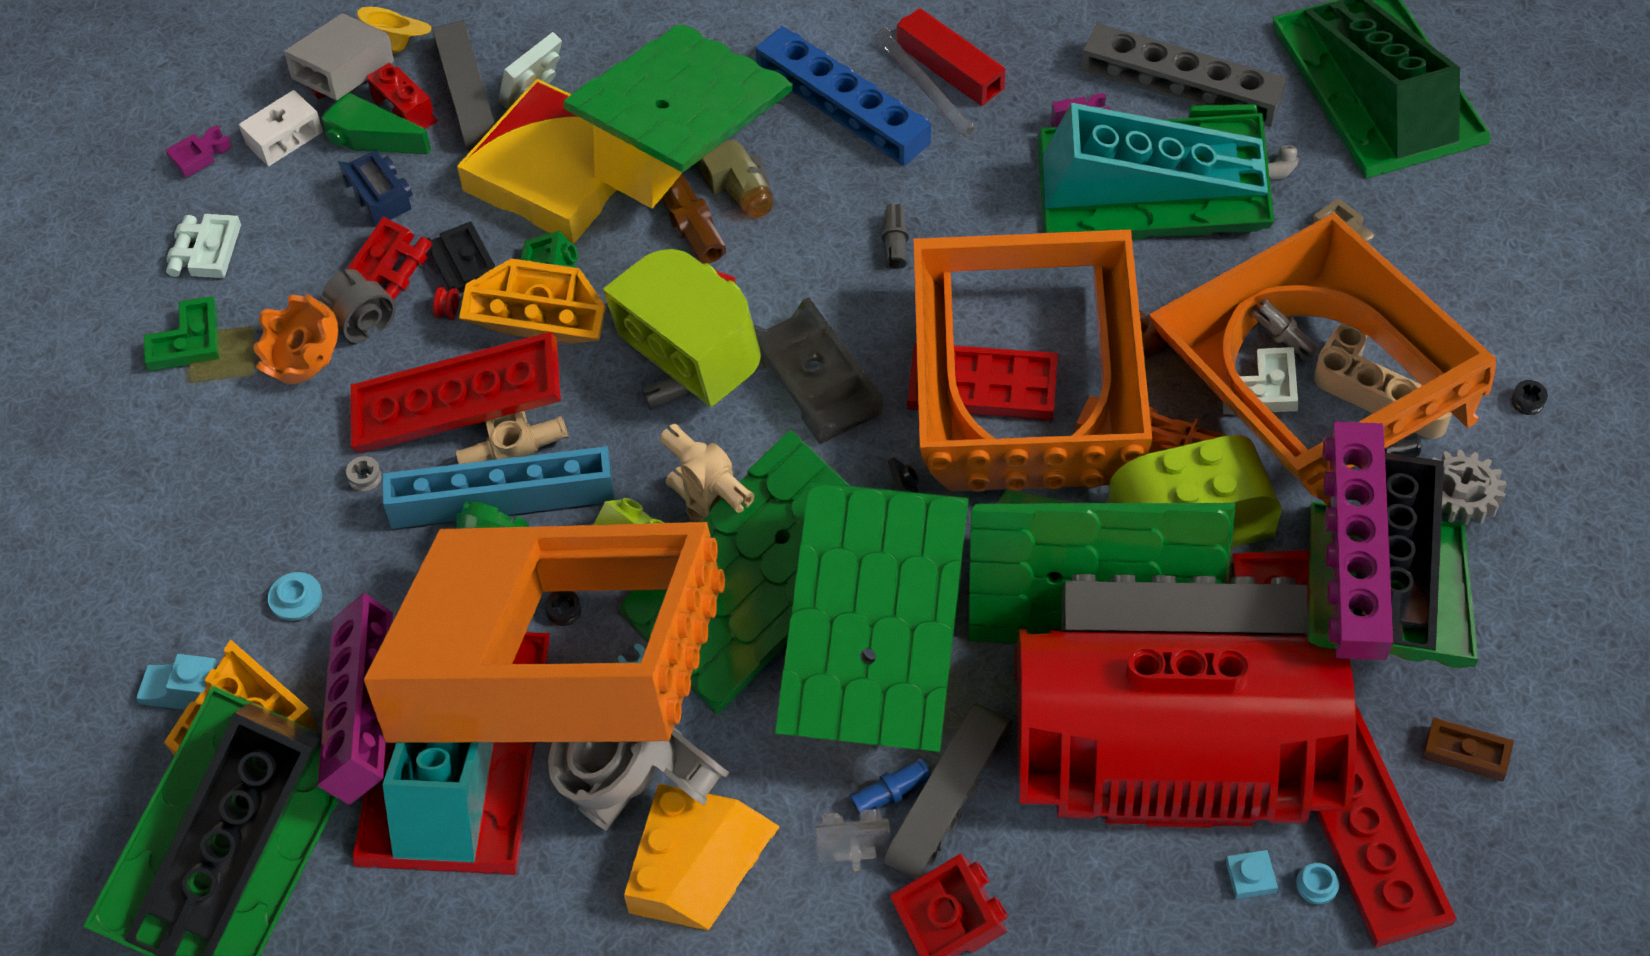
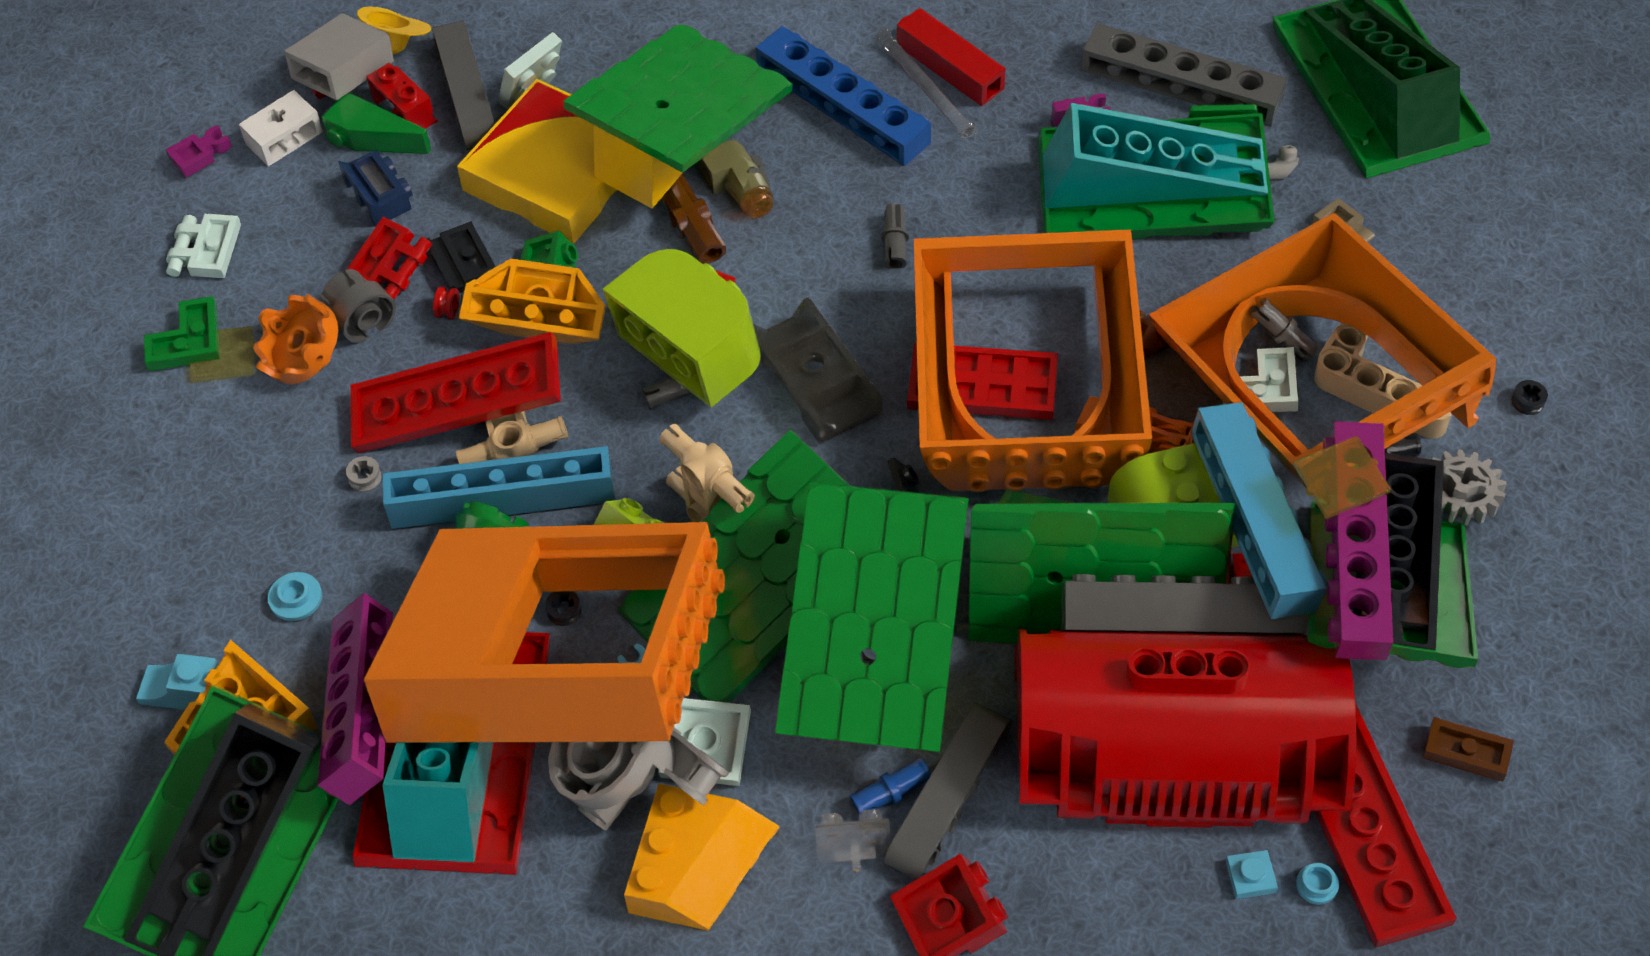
(718, 731): none -> light aqua plate
(1263, 520): none -> dark azure brick
(1341, 477): none -> clear yellow piece

